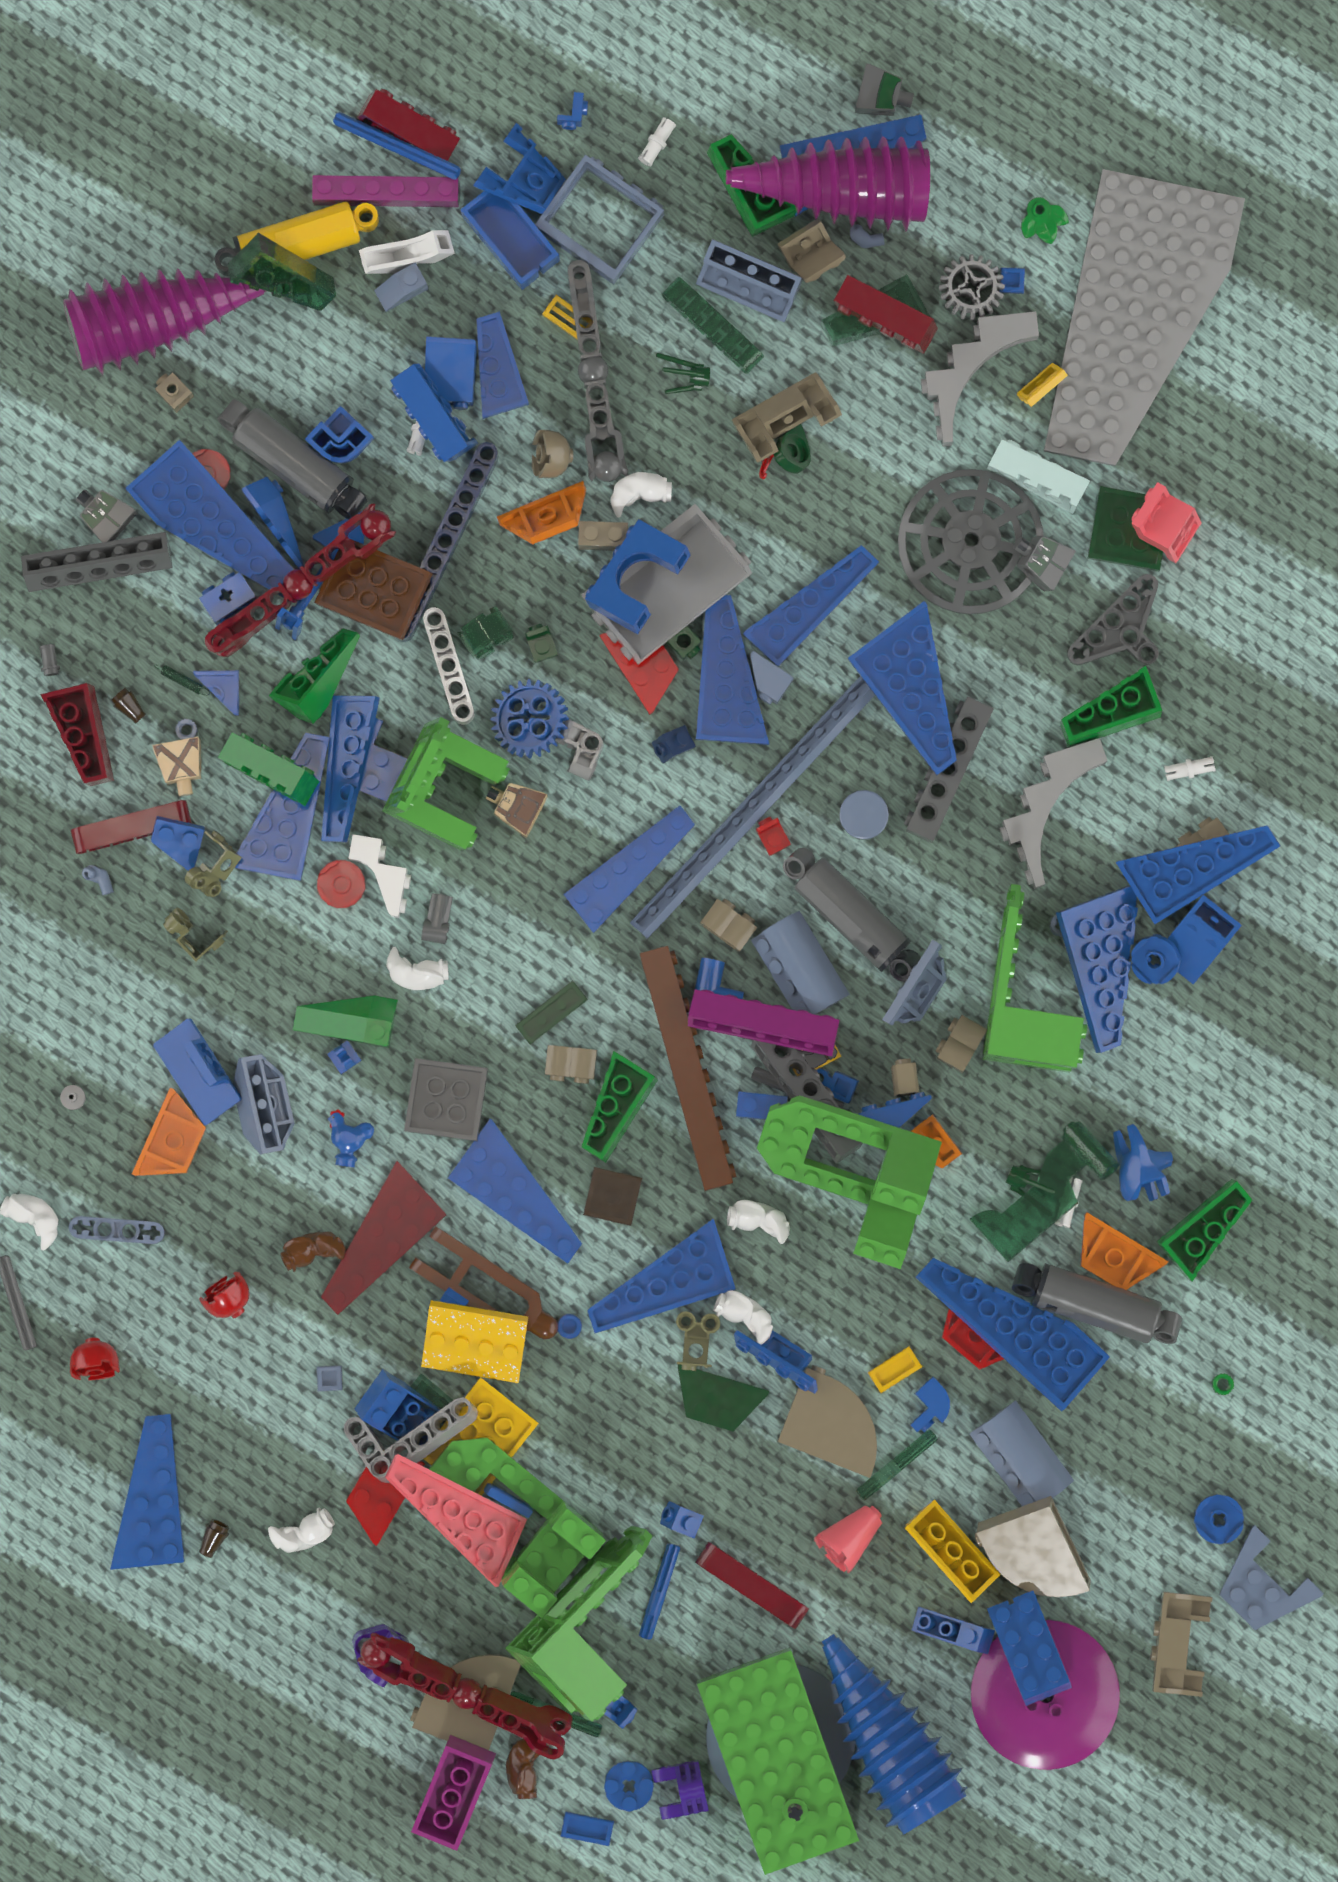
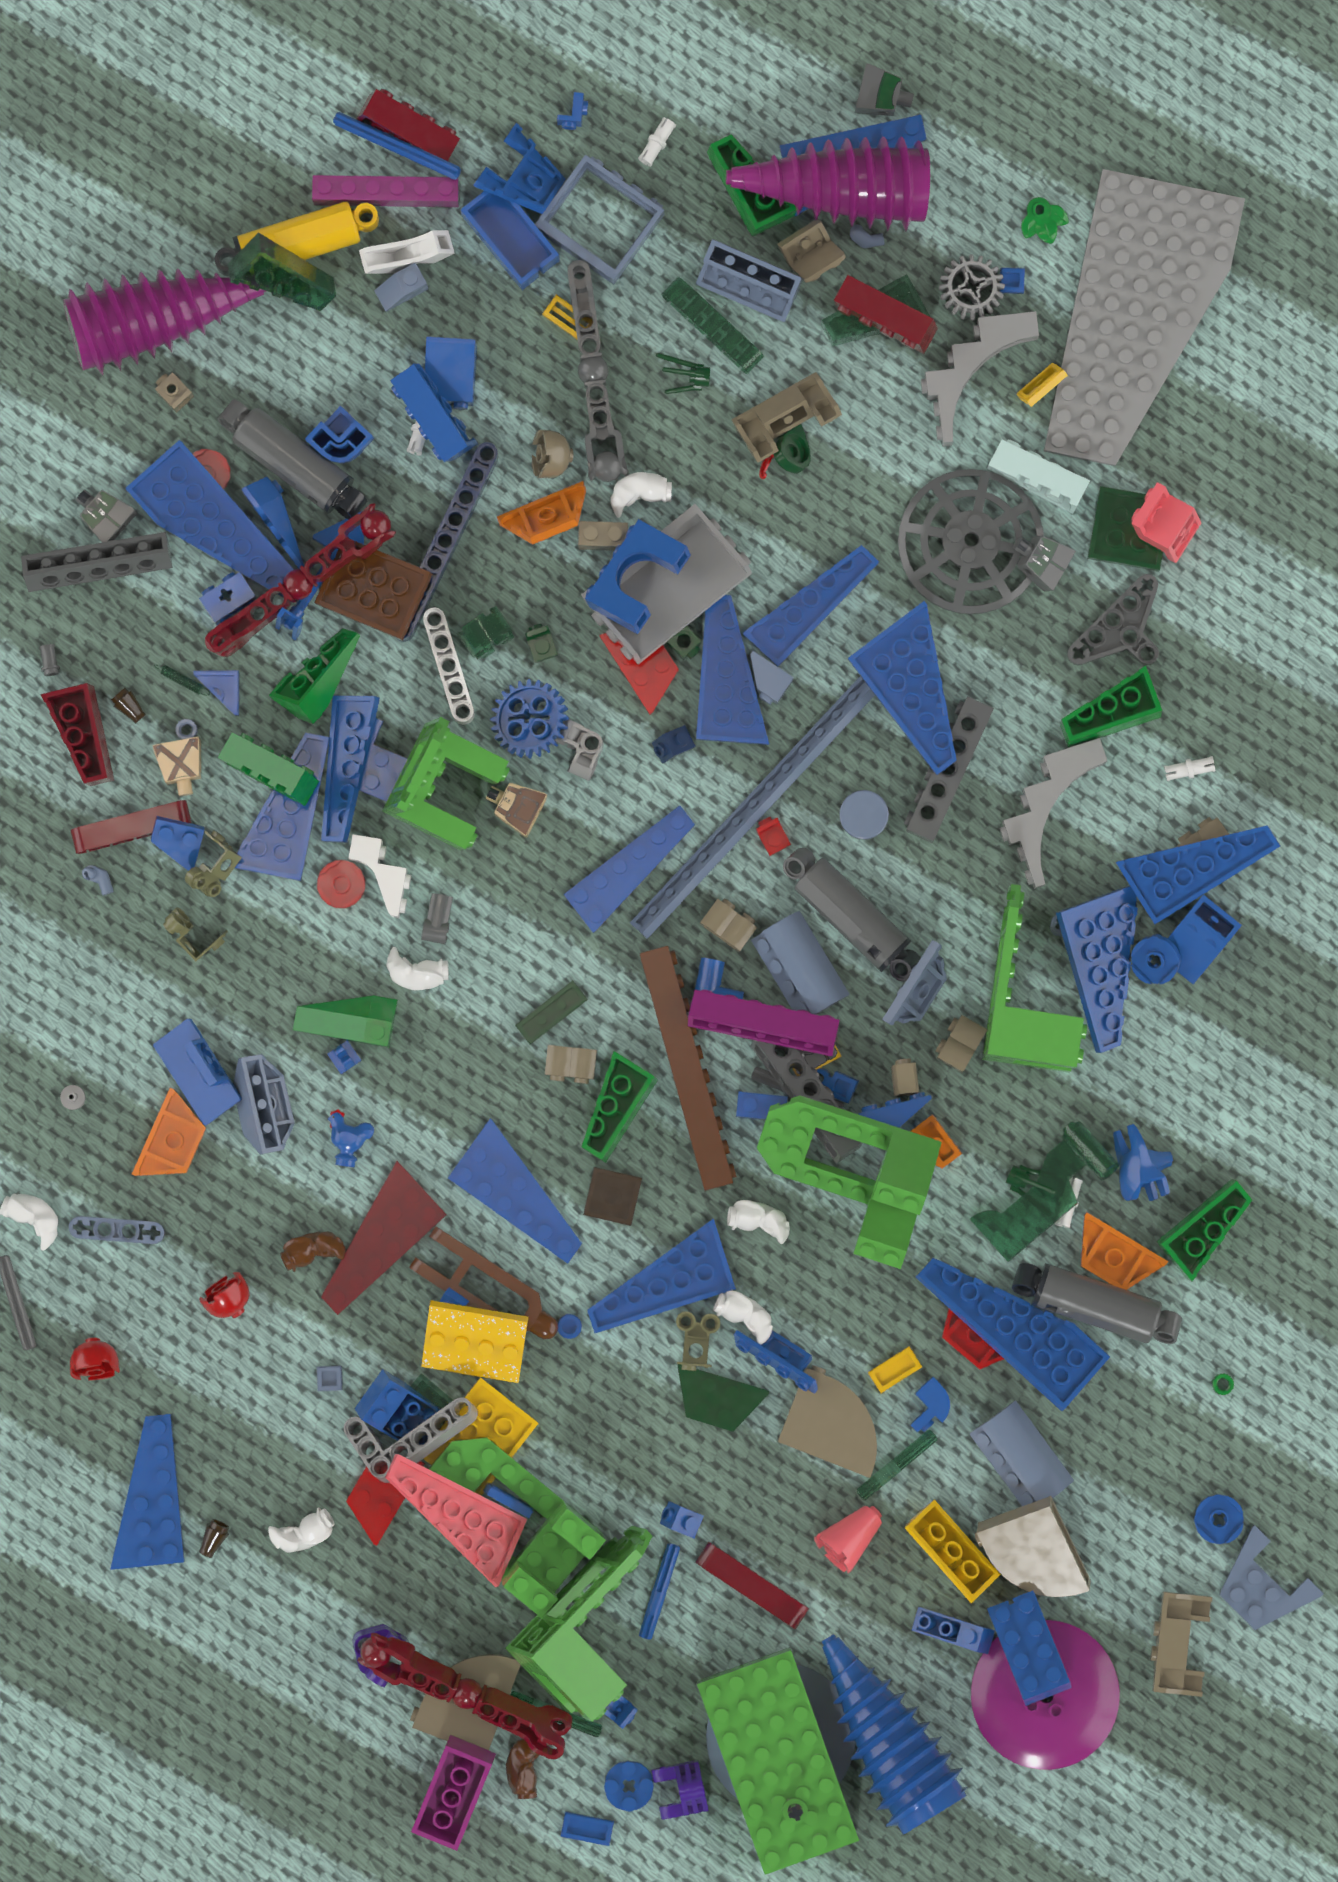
(446, 1099): dark grey plate -> none
(499, 374): blue wing -> none

